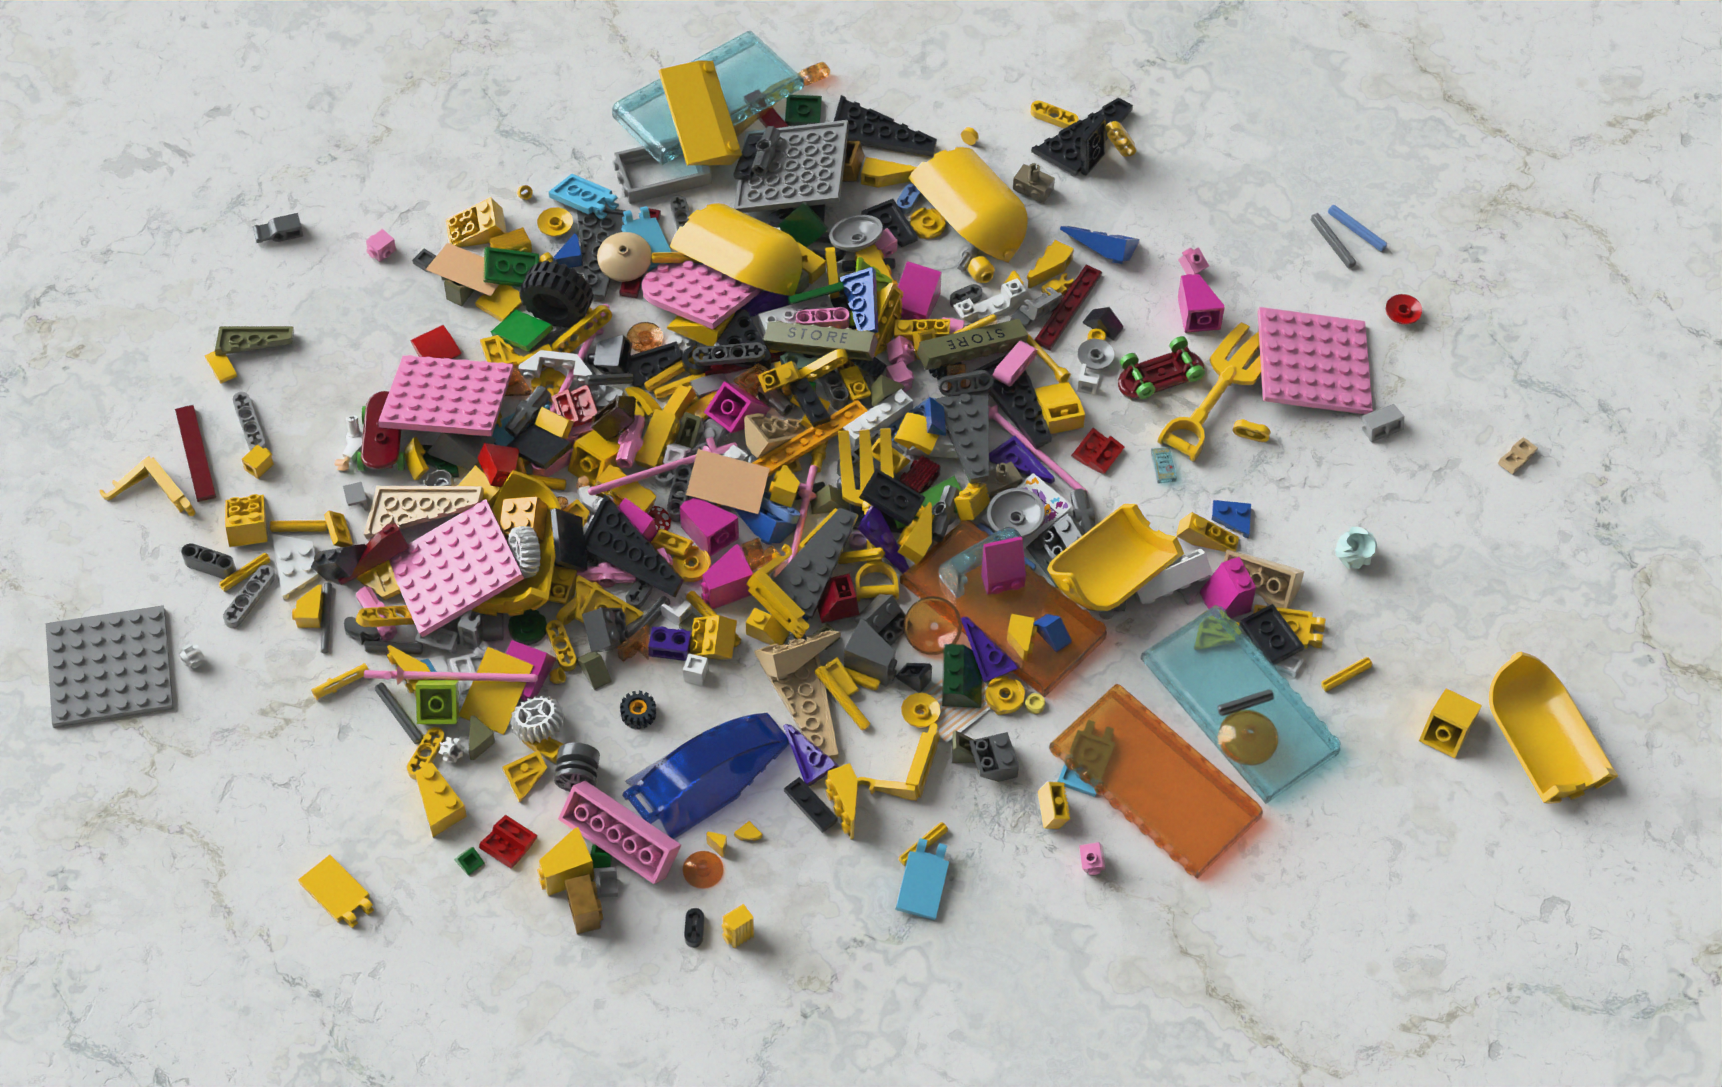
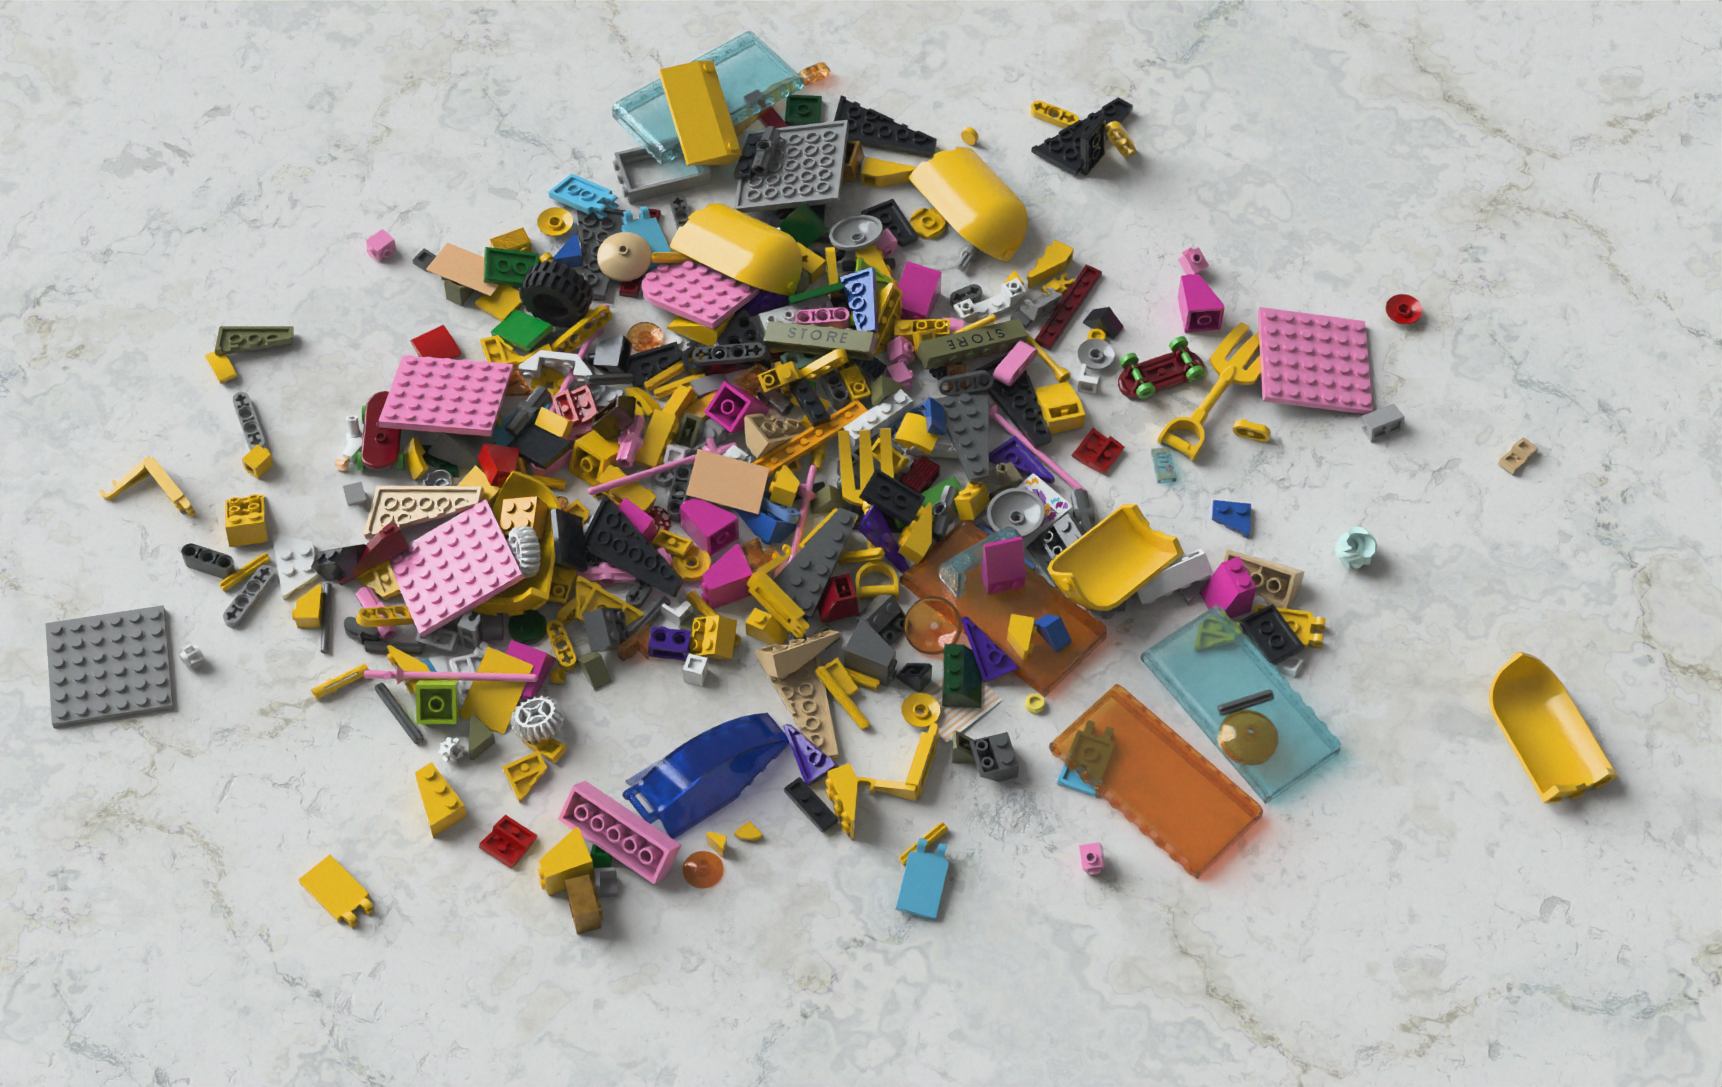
(195, 453): dark red tile -> none
(279, 229): dark grey piece -> none
(298, 526): yellow axle -> none
(338, 529): yellow plate -> none
(426, 744): yellow beam -> none
(469, 860): green slope -> none
(476, 224): yellow slope -> none
(527, 195): yellow hinge -> none
(576, 764): dark grey wheel -> none
(591, 502): white arm -> none
(647, 712): black bush -> none
(689, 927): black beam -> none
(738, 926): yellow brick -> none
(857, 541): lavender tile -> none
(905, 197): medium blue beam -> none
(981, 269): yellow head -> none
(1004, 705): yellow plate -> none
(1033, 182): dark tan brick -> none
(1053, 805): yellow brick -> none
(1115, 247): blue wedge -> none
(1206, 534): yellow slope -> none
(1333, 240): dark grey axle -> none
(1346, 674): yellow axle -> none
(1357, 227): medium blue axle -> none
(1450, 722): yellow slope -> none

